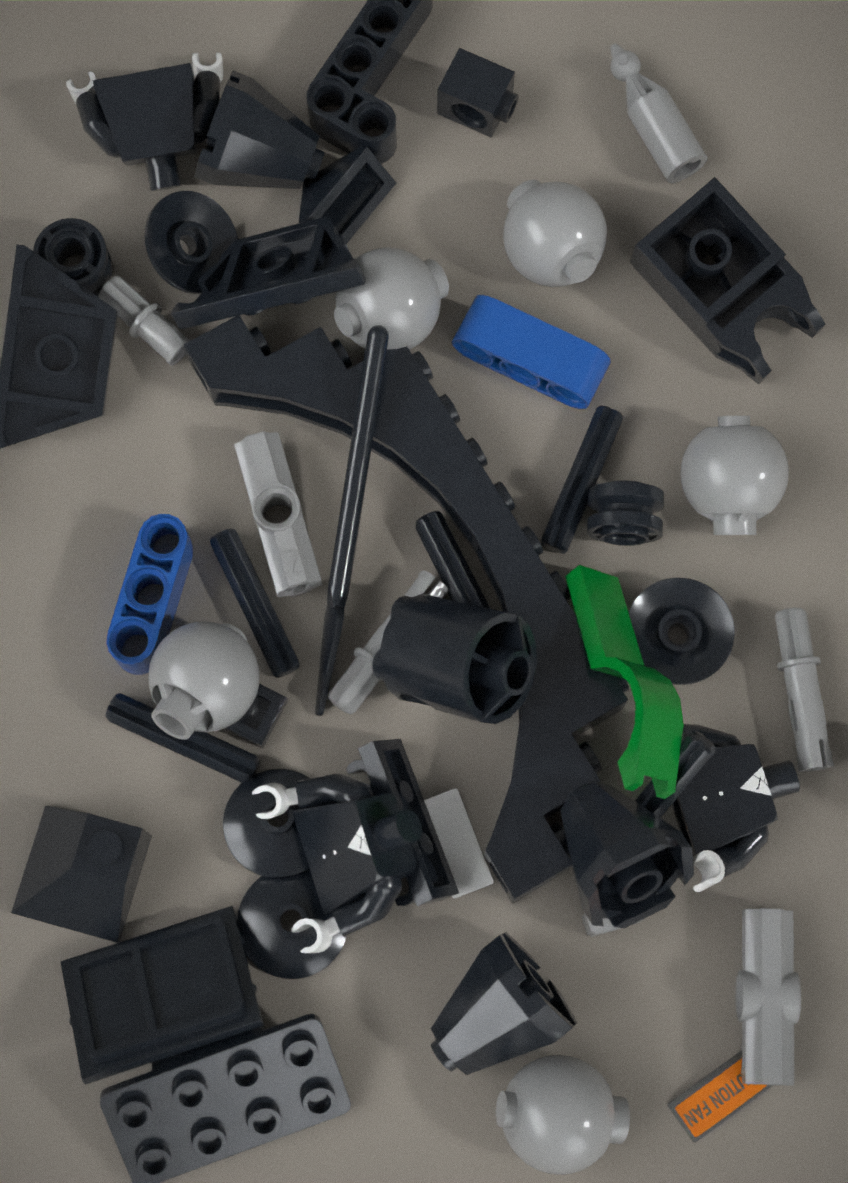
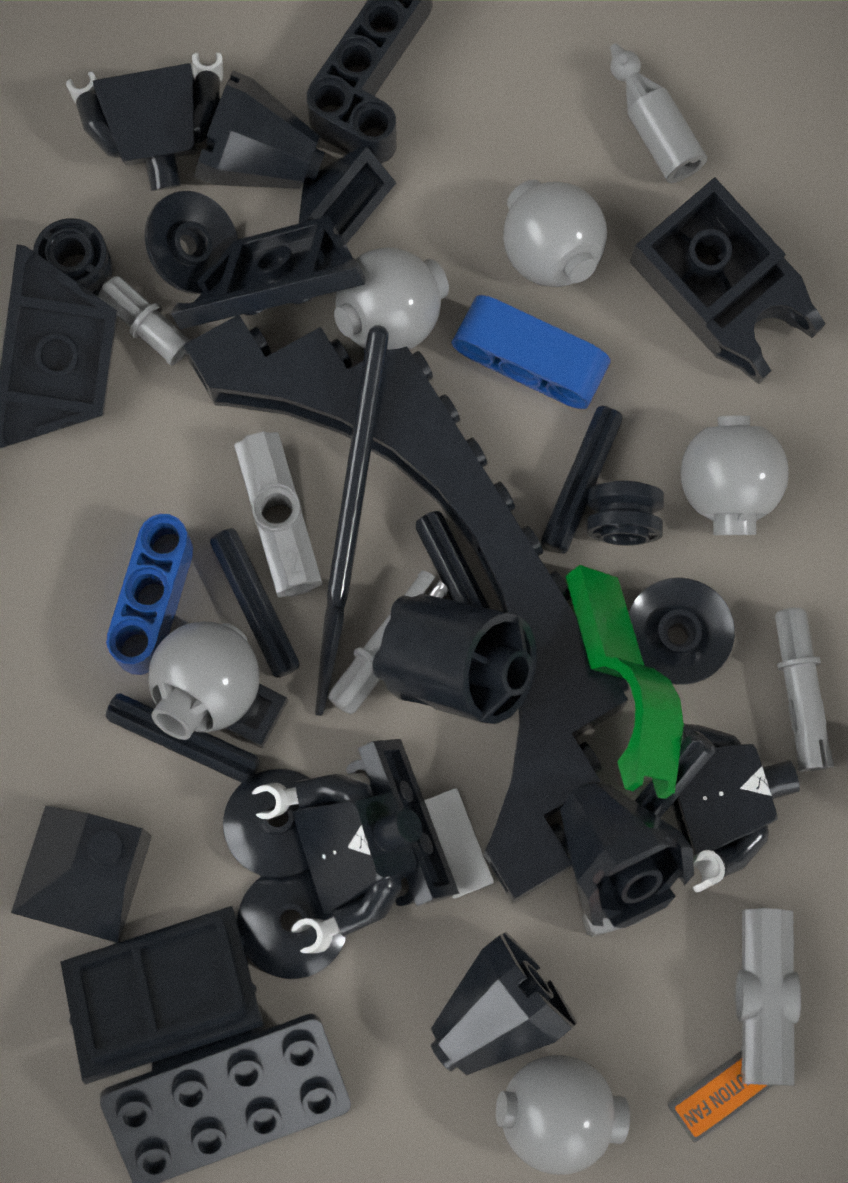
(477, 93): black brick -> none

